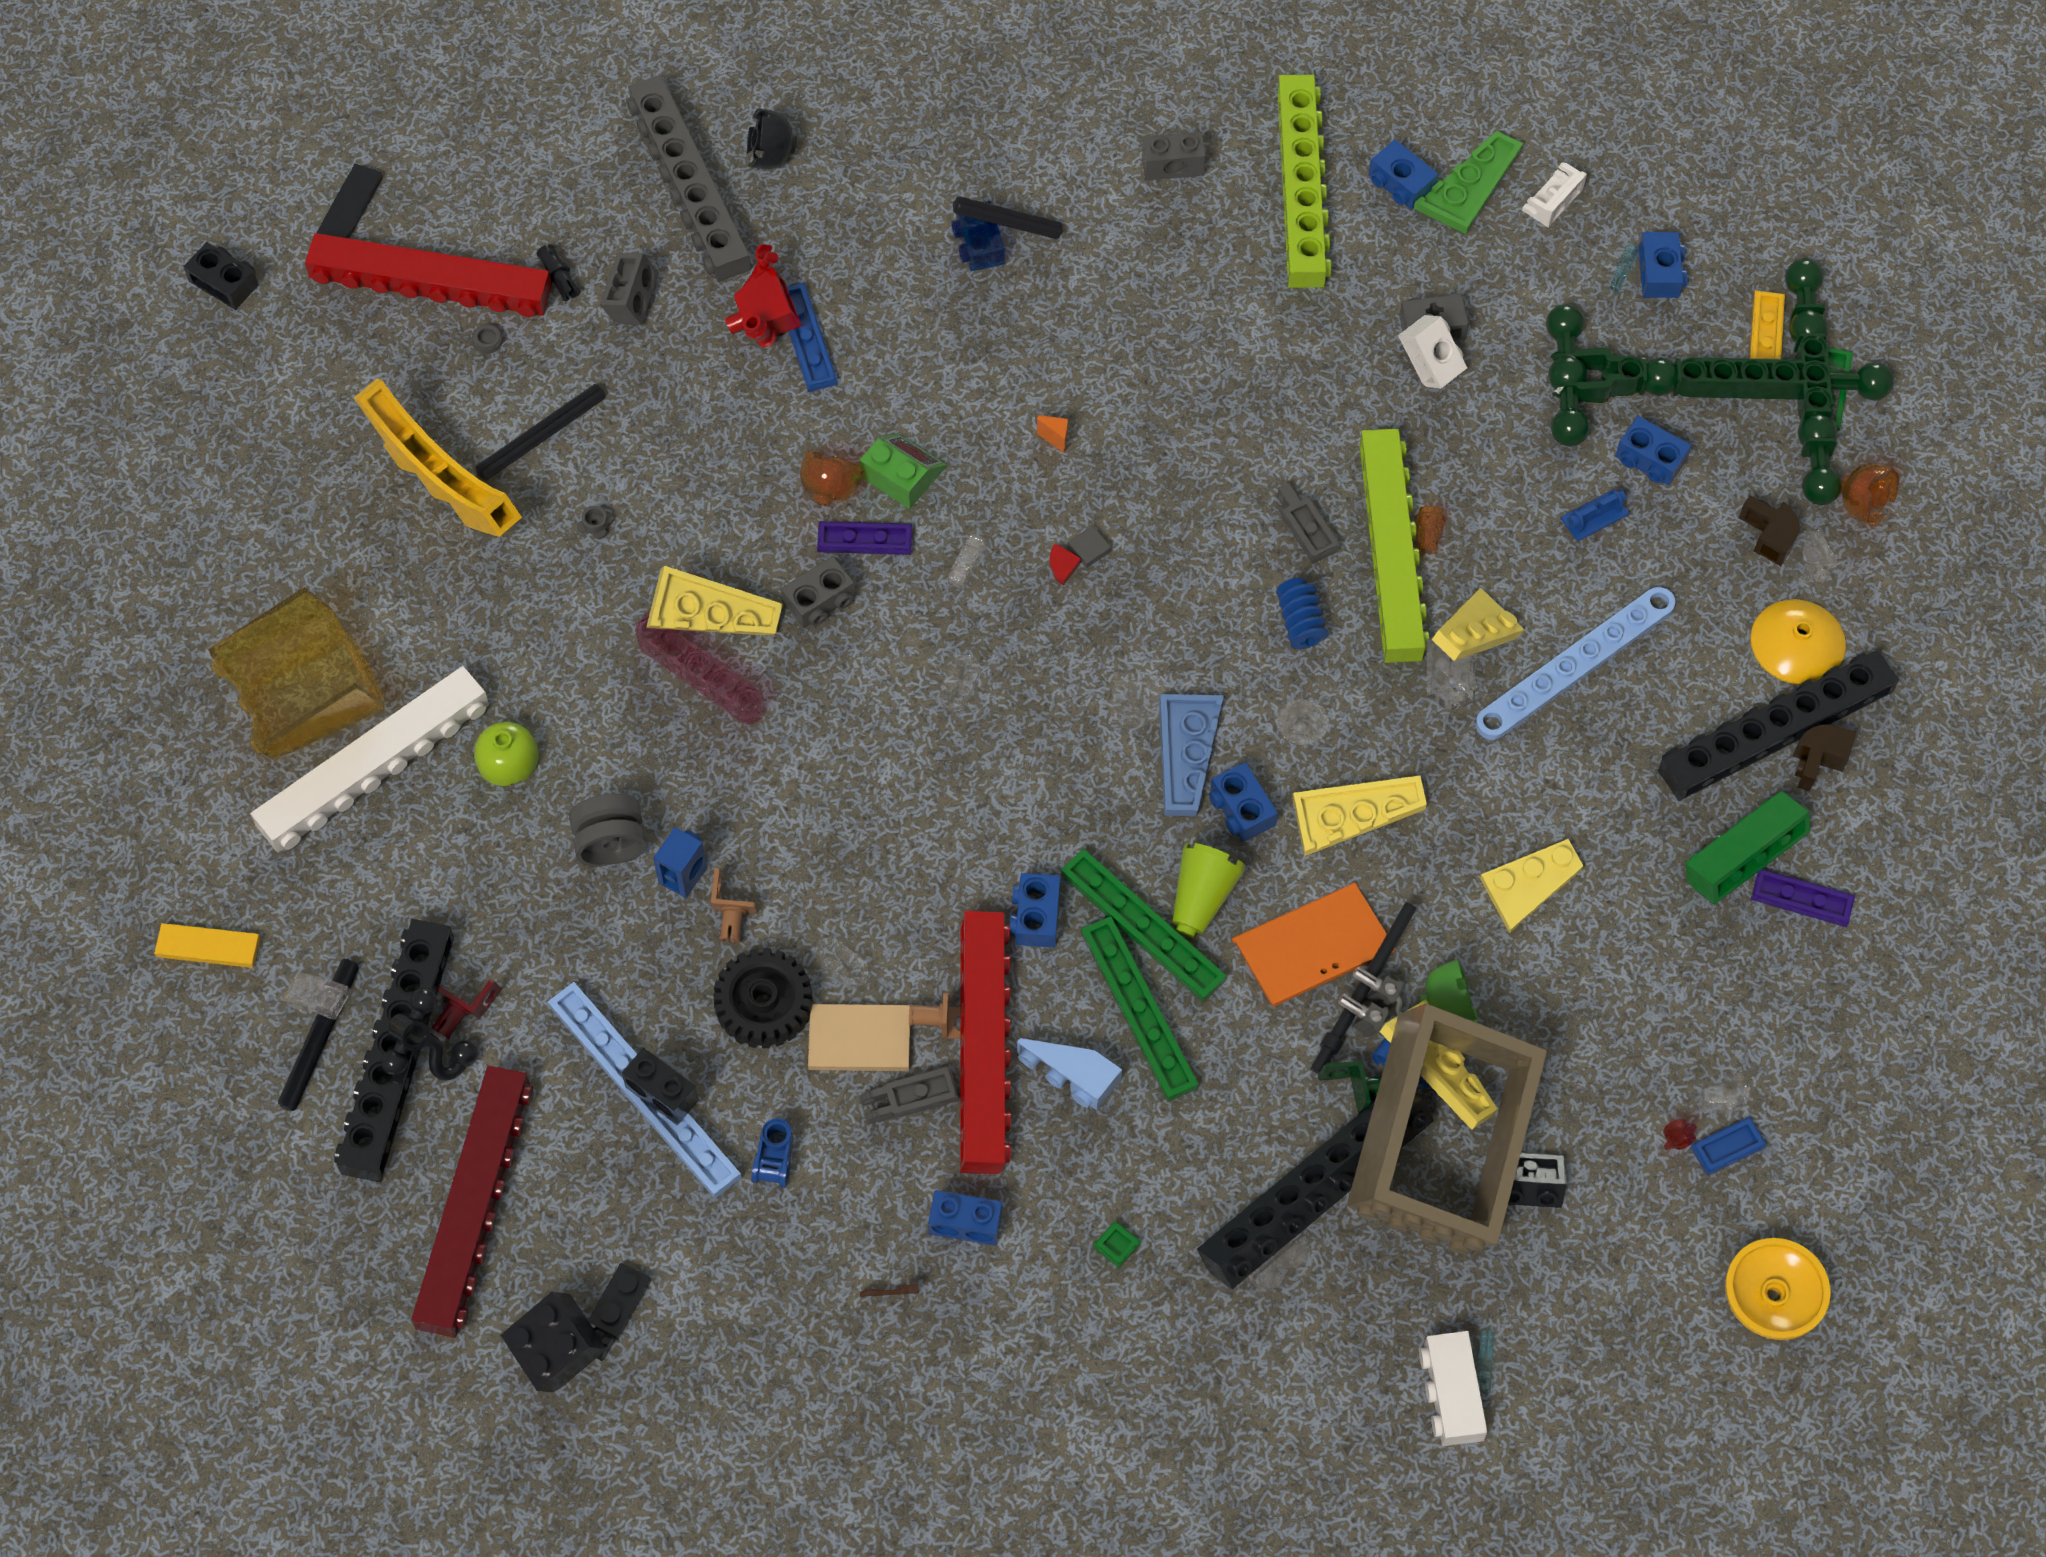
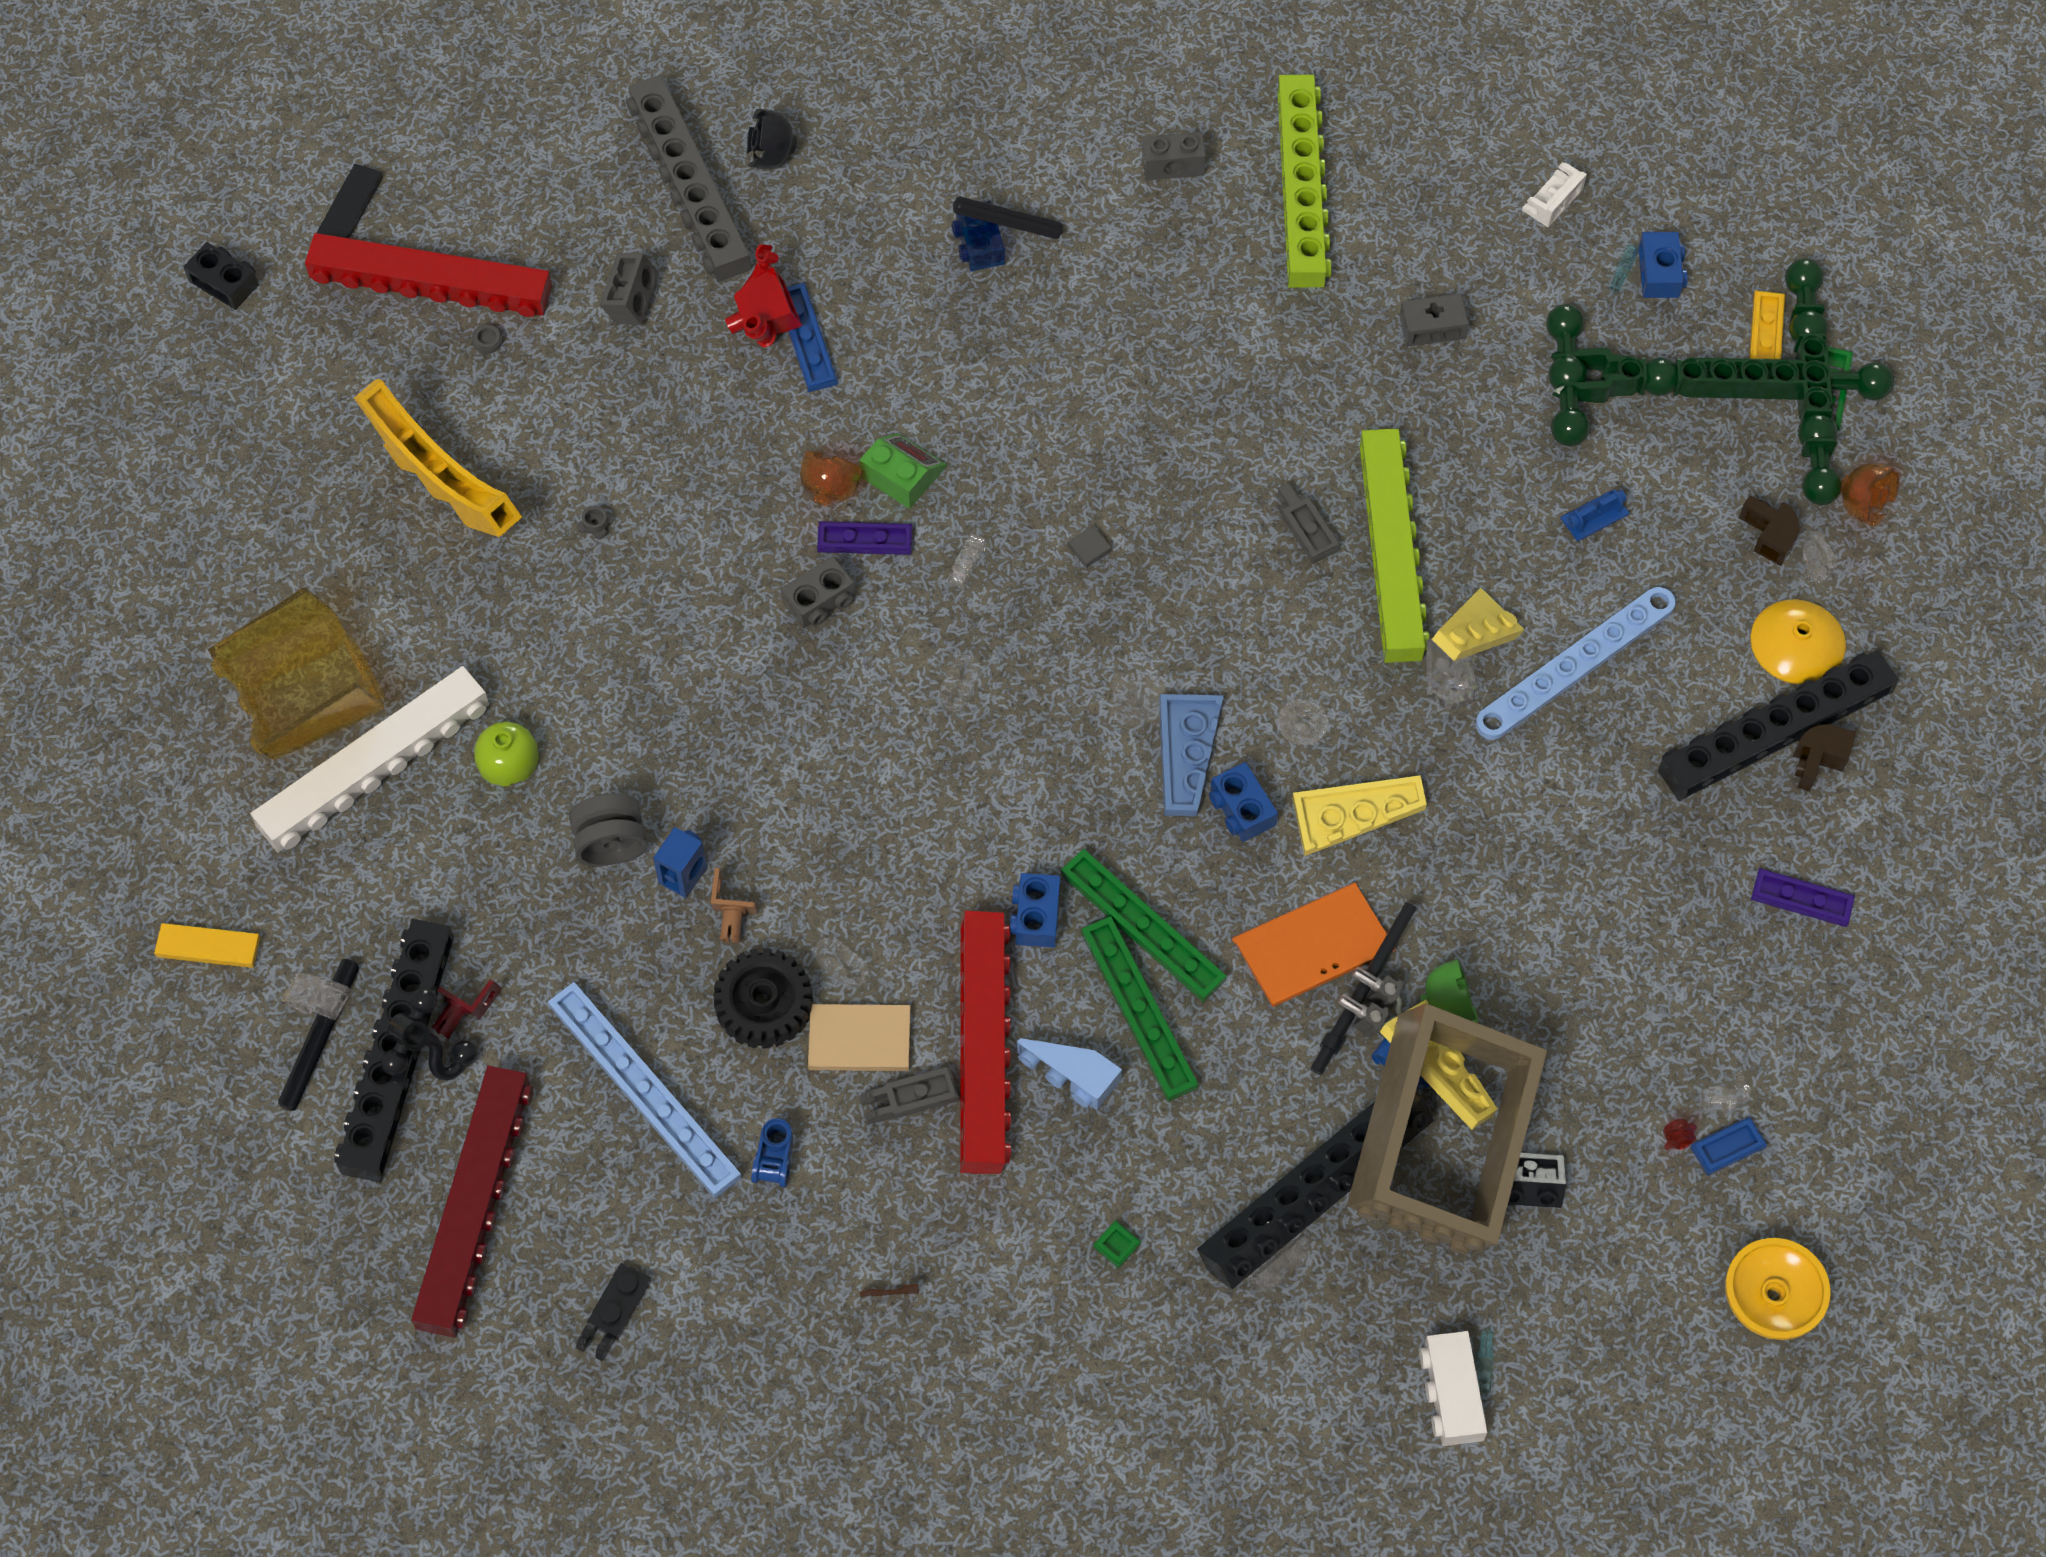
(540, 432): black axle -> none
(553, 1342): black brick -> none
(558, 272): black pin -> none
(660, 1086): black brick -> none
(706, 682): clear pink beam -> none
(707, 606): light yellow wing -> none
(936, 1016): medium nougat bracket -> none
(965, 1217): blue brick -> none
(1053, 430): orange slope -> none
(1063, 563): red tile -> none
(1203, 887): lime cone -> none
(1301, 613): blue piece -> none
(1363, 1086): dark green bracket -> none
(1398, 162): blue brick -> none
(1419, 342): white brick -> none
(1429, 526): clear orange cone -> none
(1471, 184): bright green wing -> none
(1529, 881): light yellow wing -> none
(1656, 446): blue brick -> none
(1747, 847): green brick -> none

